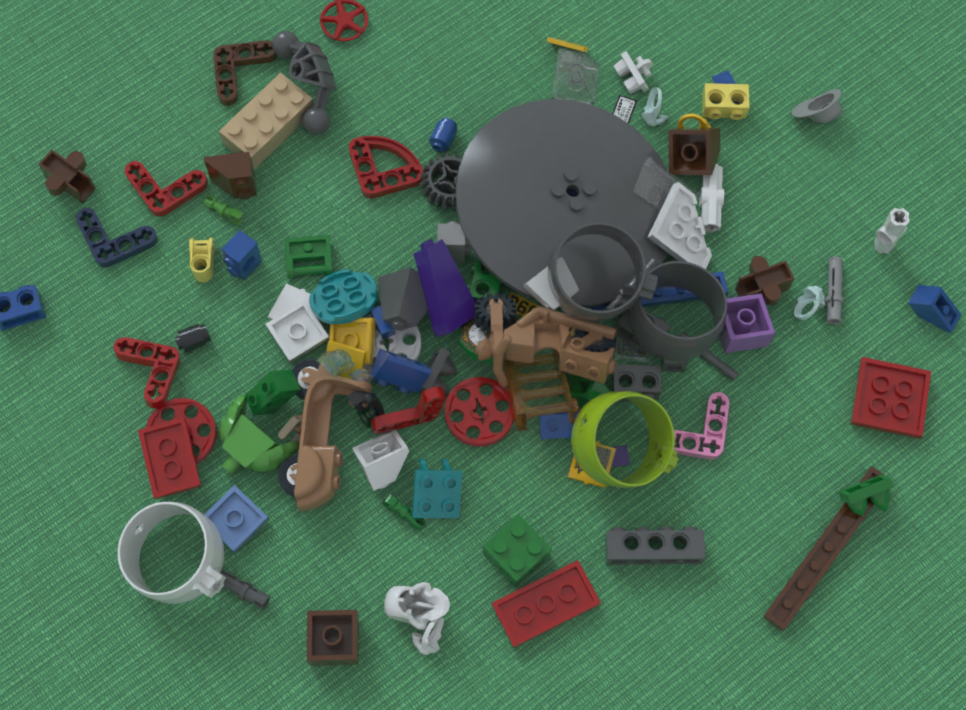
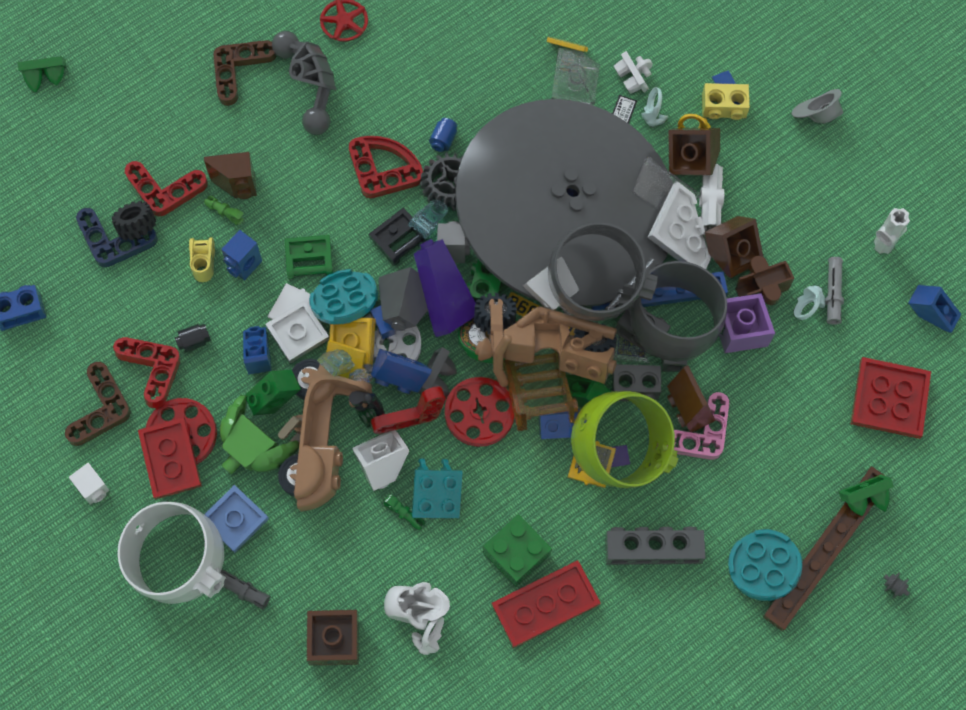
(33, 70): none -> green tile
(67, 175): reddish brown piece -> none
(89, 484): none -> white brick
(106, 412): none -> reddish brown beam
(134, 220): none -> black tyre
(256, 350): none -> blue slope
(267, 119): tan brick -> none
(392, 232): none -> black plate
(427, 219): none -> clear light blue piece
(689, 401): none -> reddish brown slope
(716, 362): dark grey bar -> none
(734, 244): none -> reddish brown slope
(765, 565): none -> teal tile
(896, 585): none -> dark grey wheel

